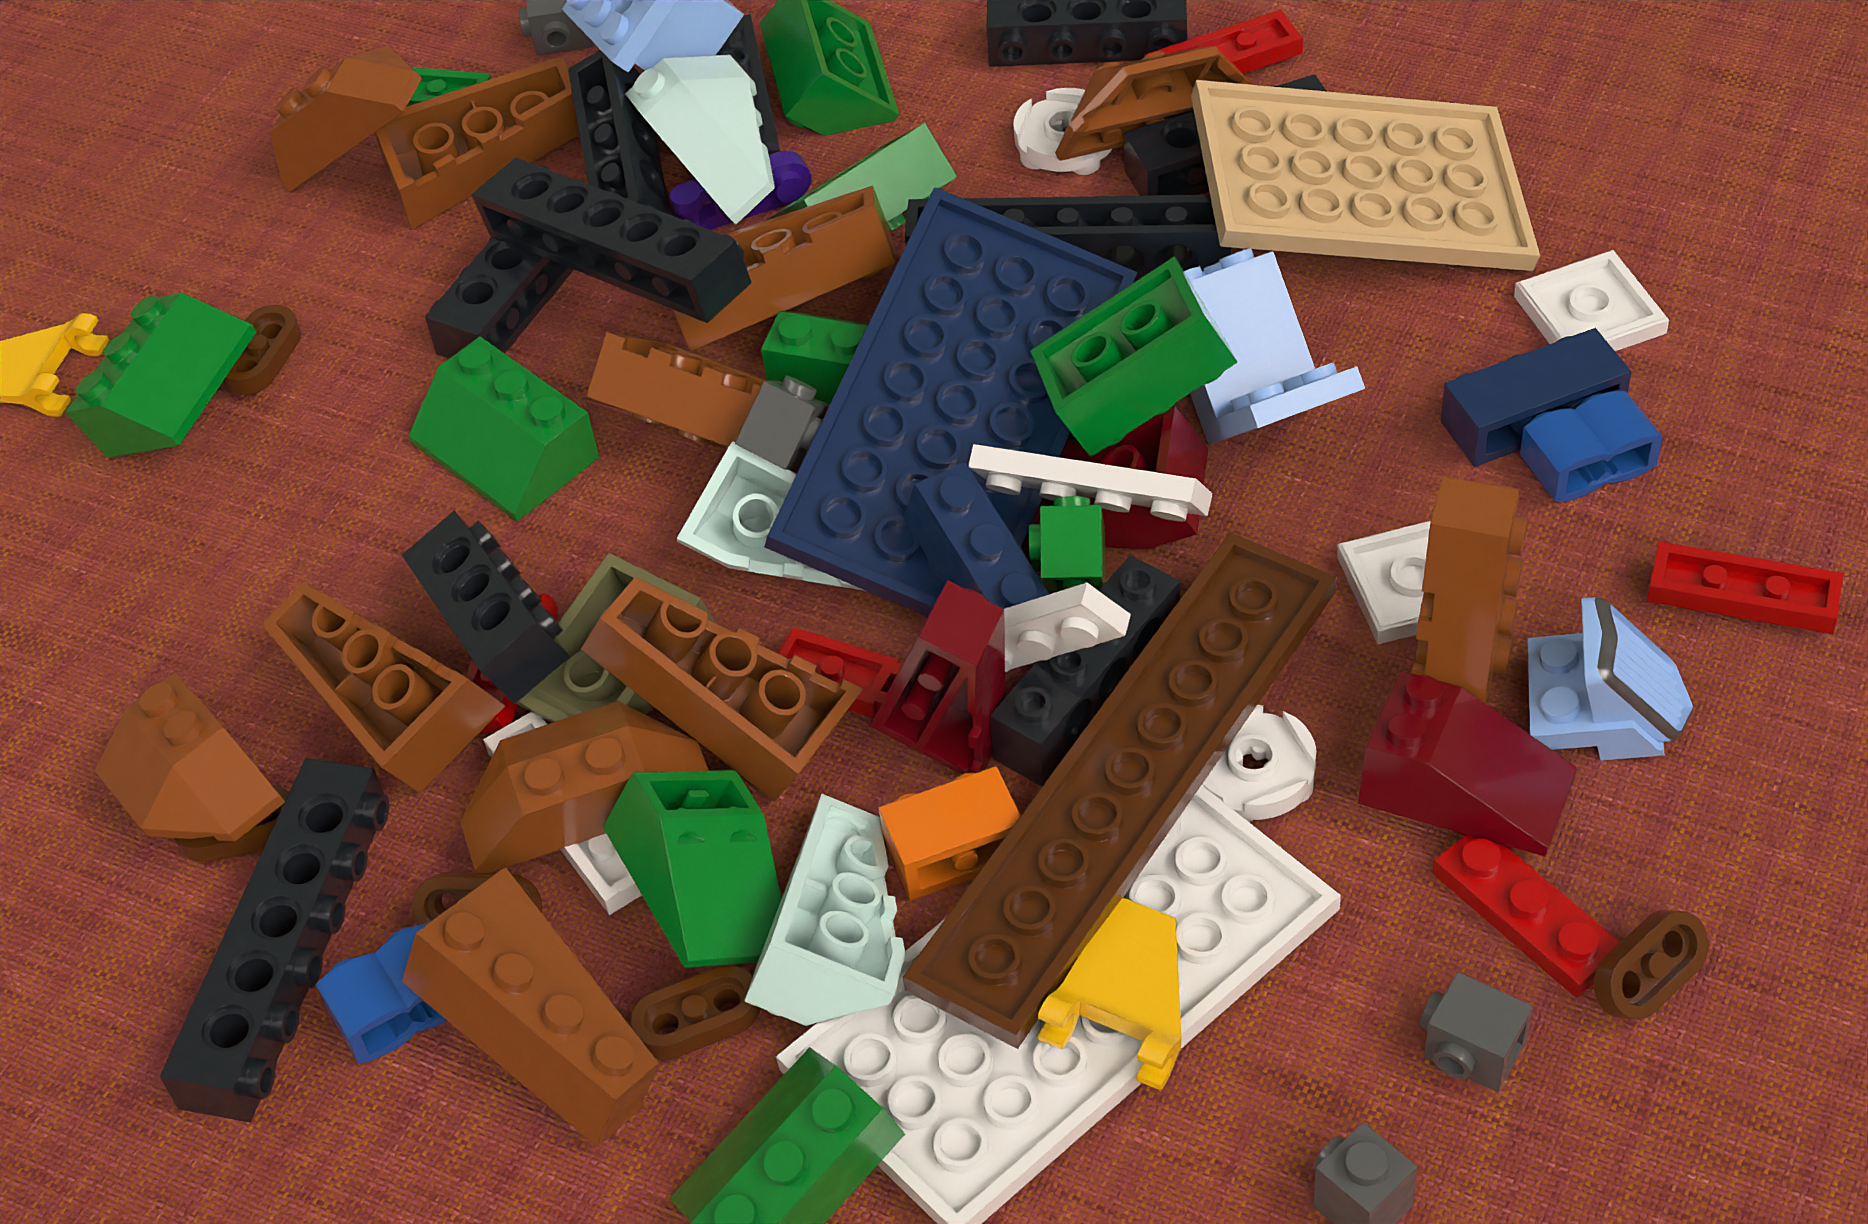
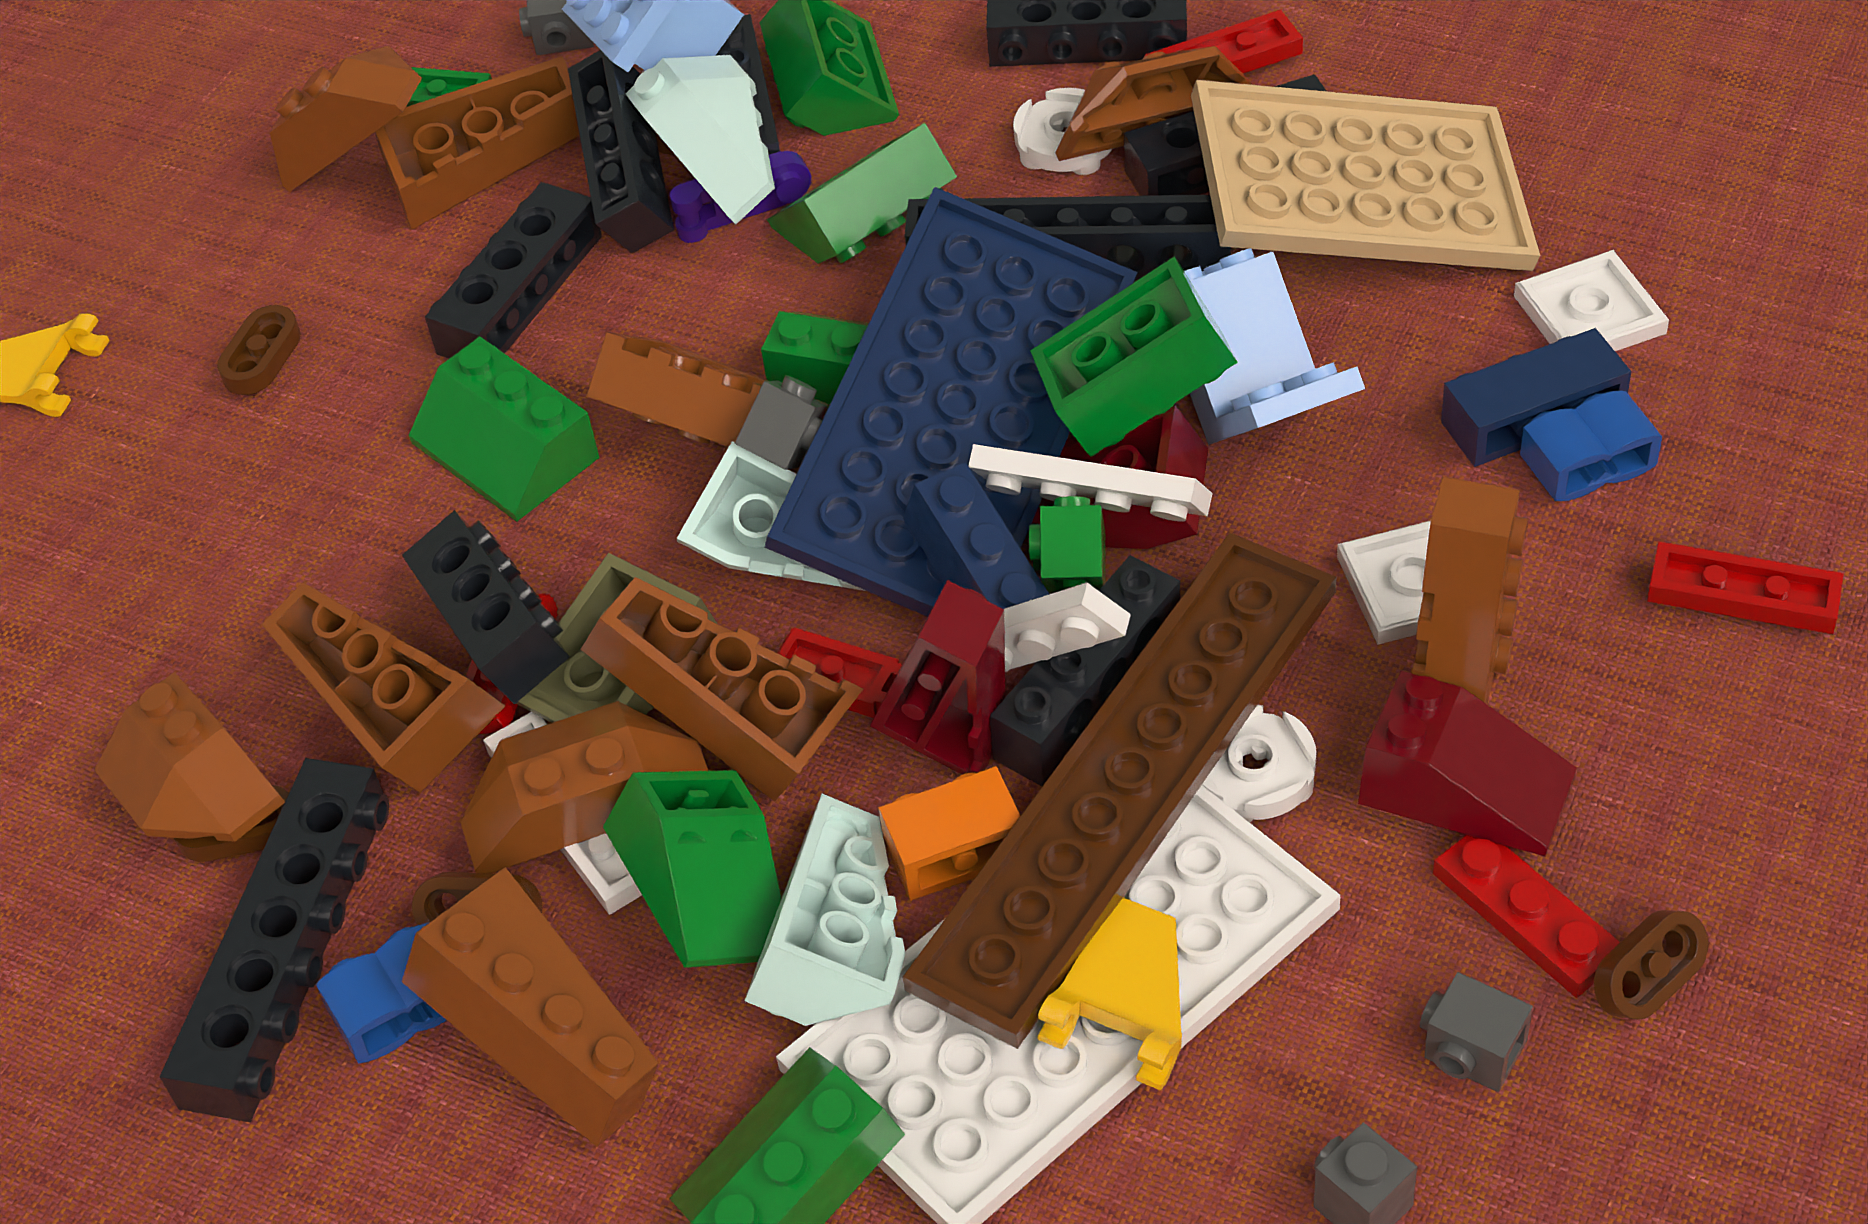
(158, 374): green slope -> none
(613, 239): black brick -> none
(695, 1012): reddish brown plate -> none
(799, 260): dark orange wedge -> none
(1605, 688): light blue piece -> none

